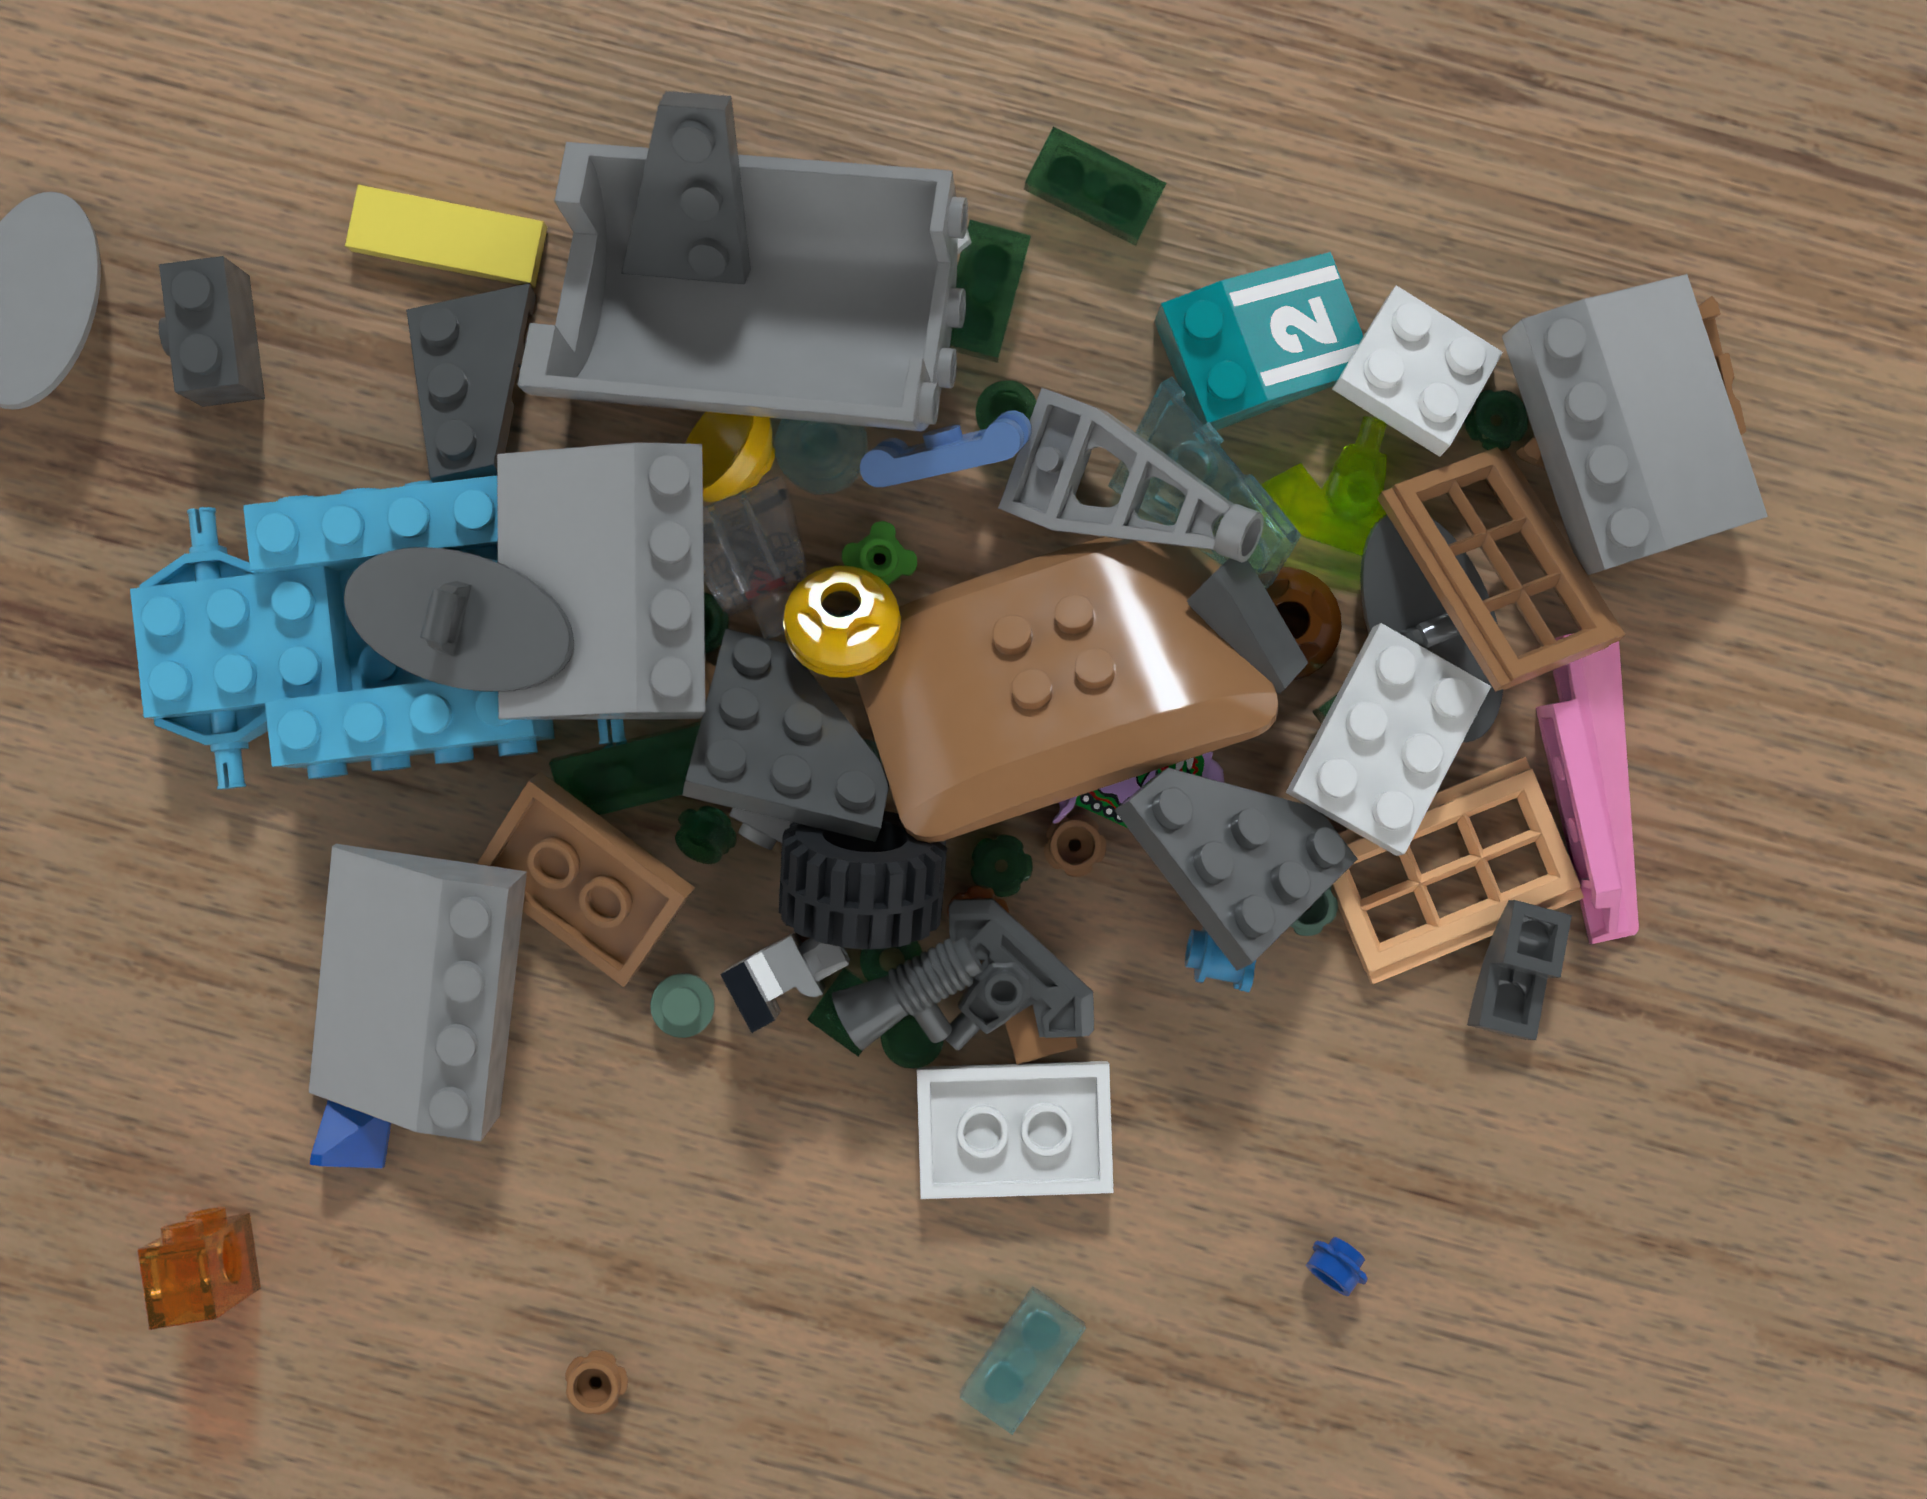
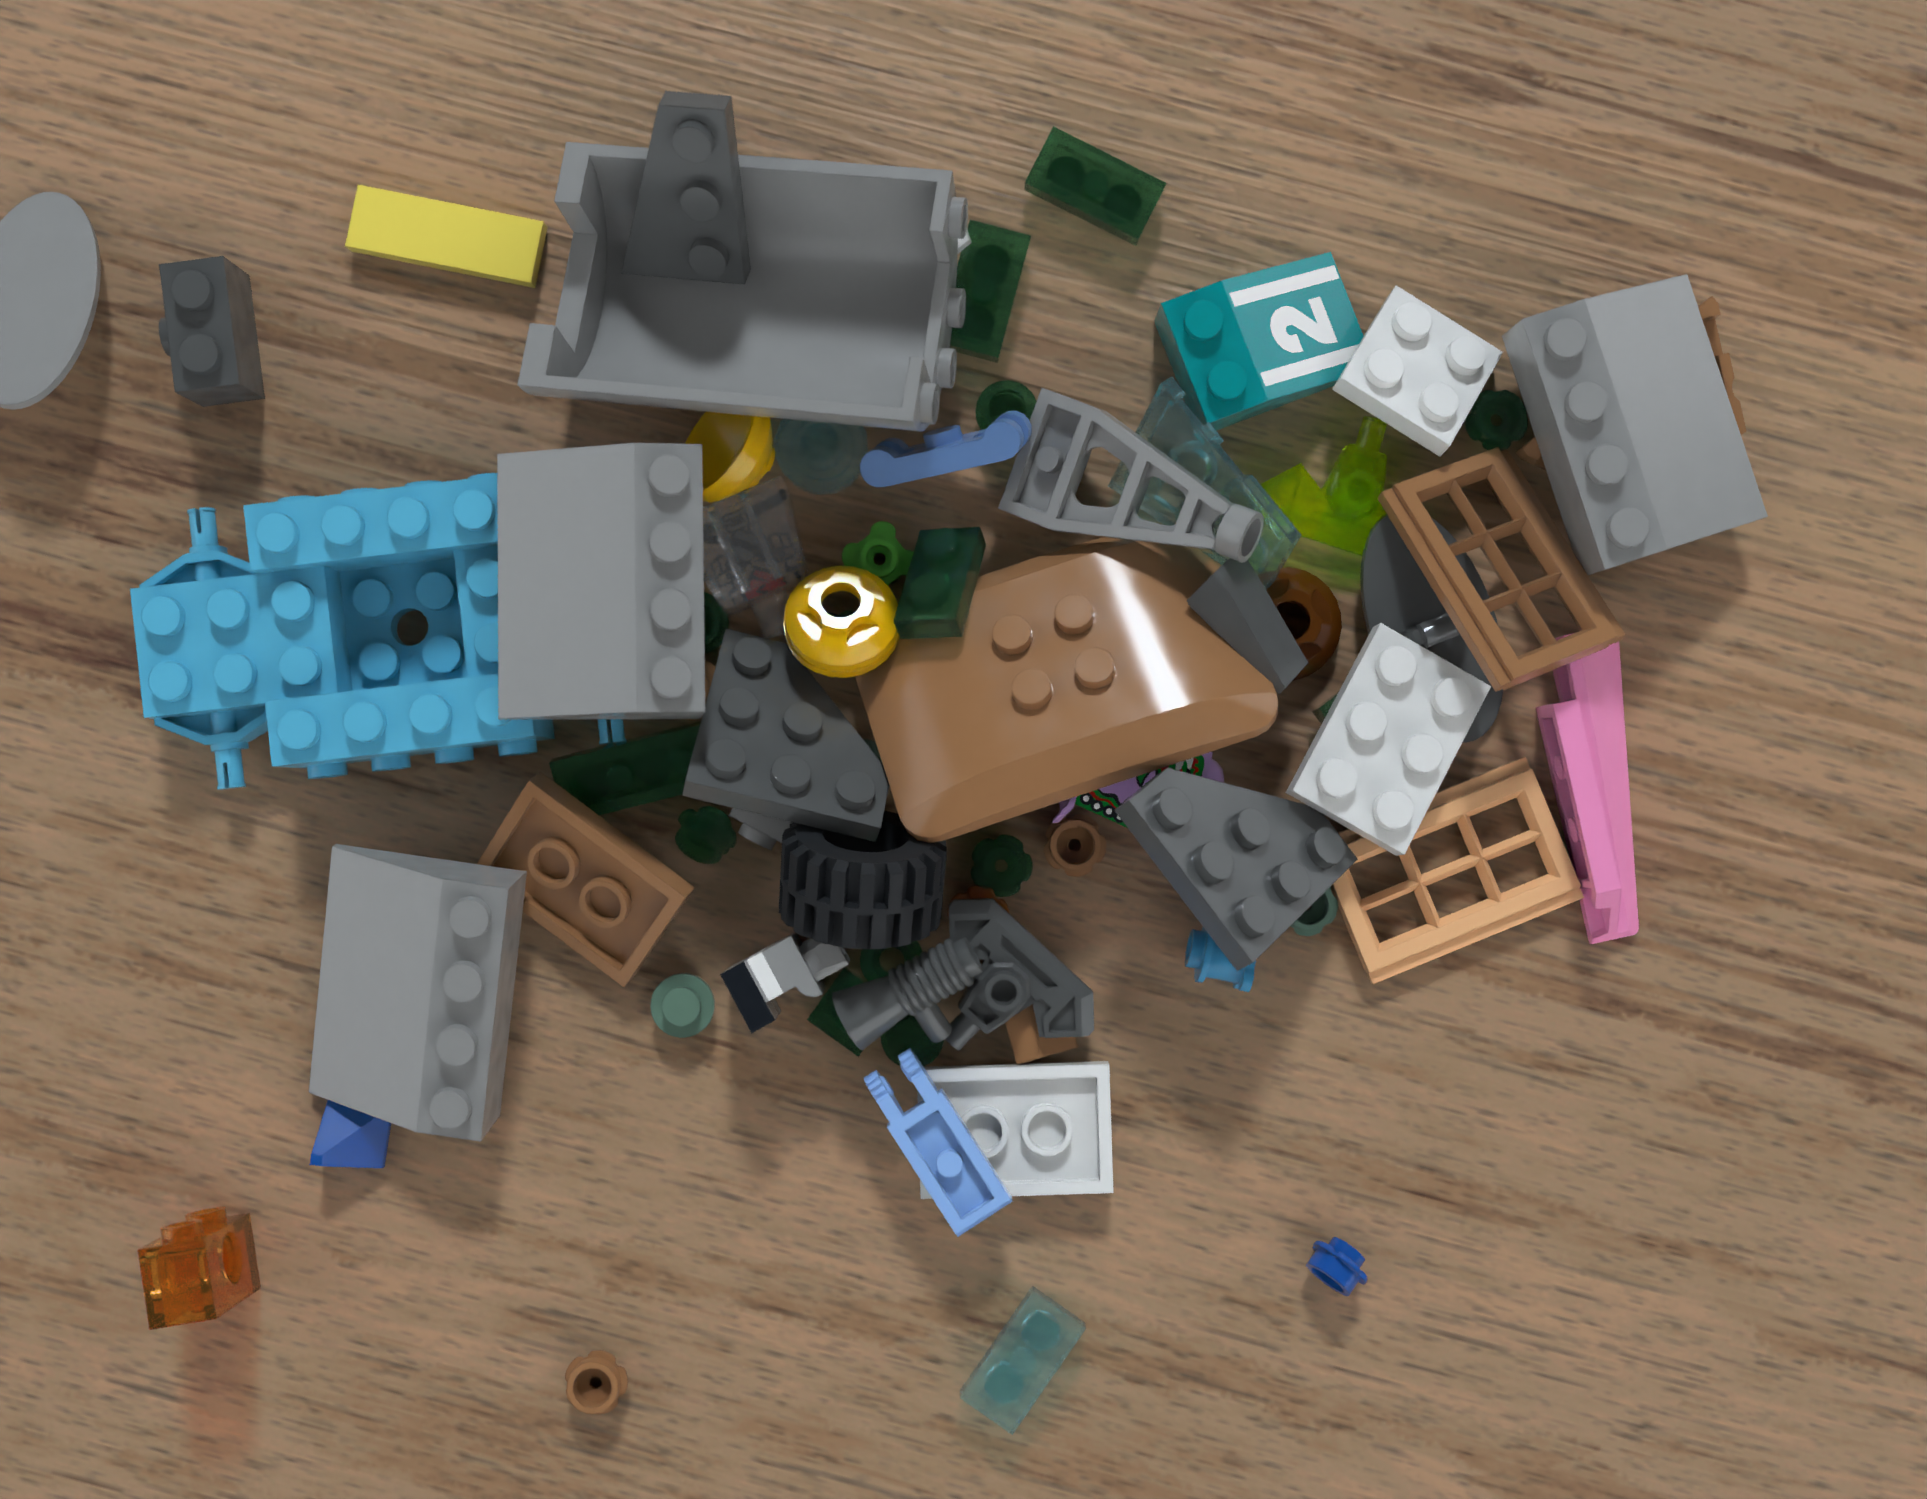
(458, 619): dark grey shield -> none
(466, 377): dark grey wing -> none
(940, 583): none -> clear green plate
(941, 1149): none -> light blue hinge
(1515, 970): dark grey slope -> none

